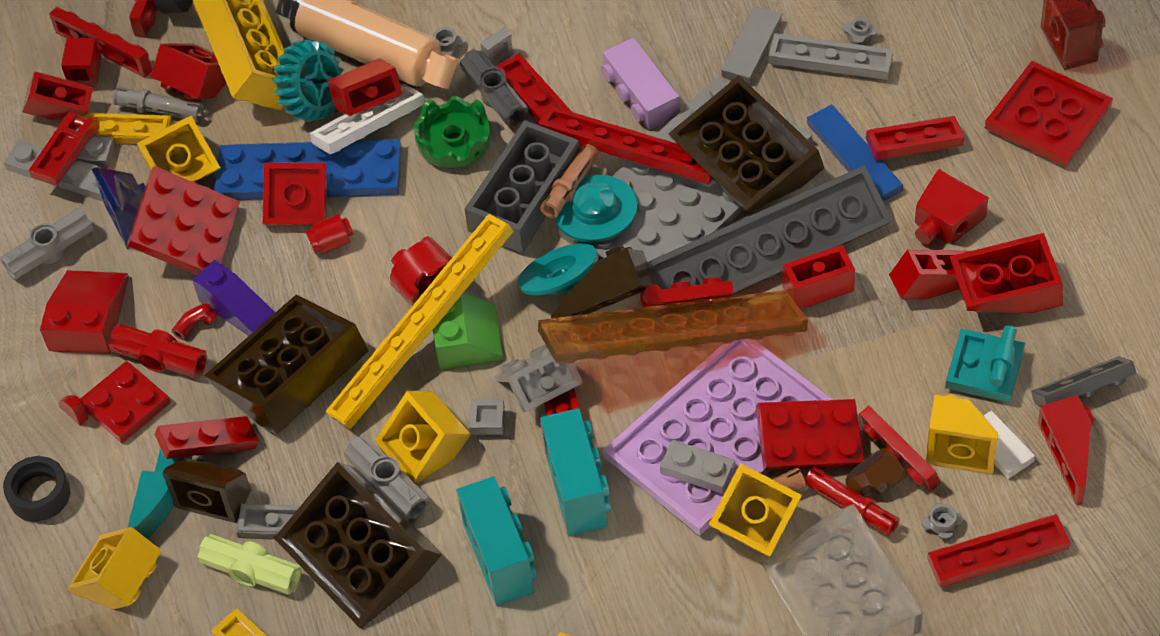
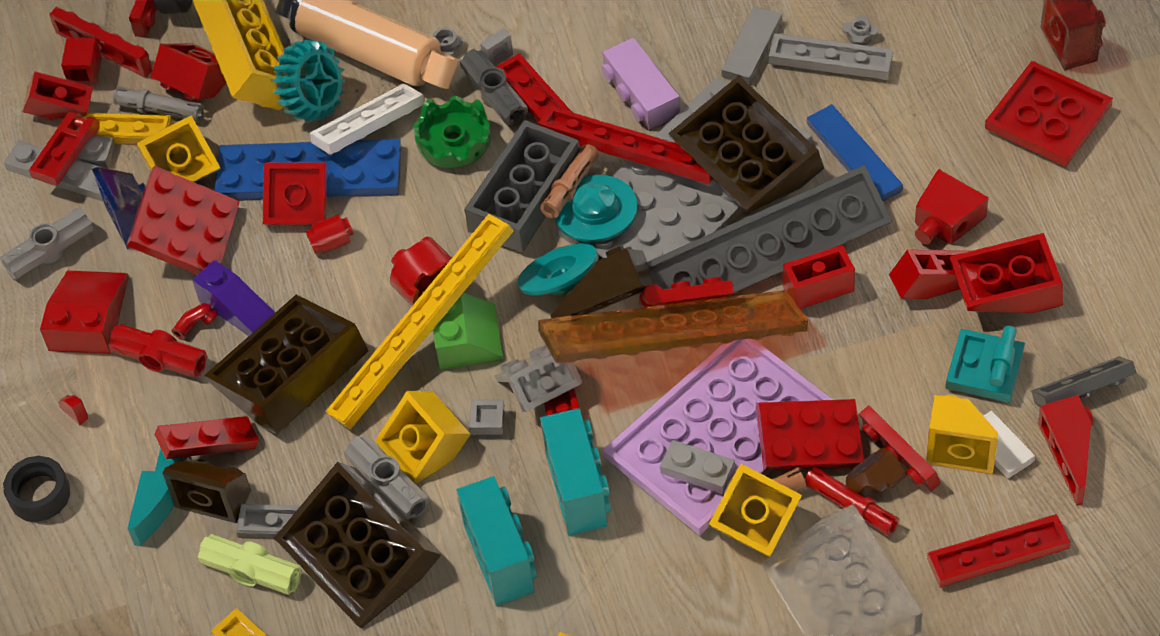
(116, 568): yellow slope -> none
(124, 401): red plate -> none
(365, 87): red brick -> none
(914, 137): red plate -> none
(942, 512): light grey plate -> none

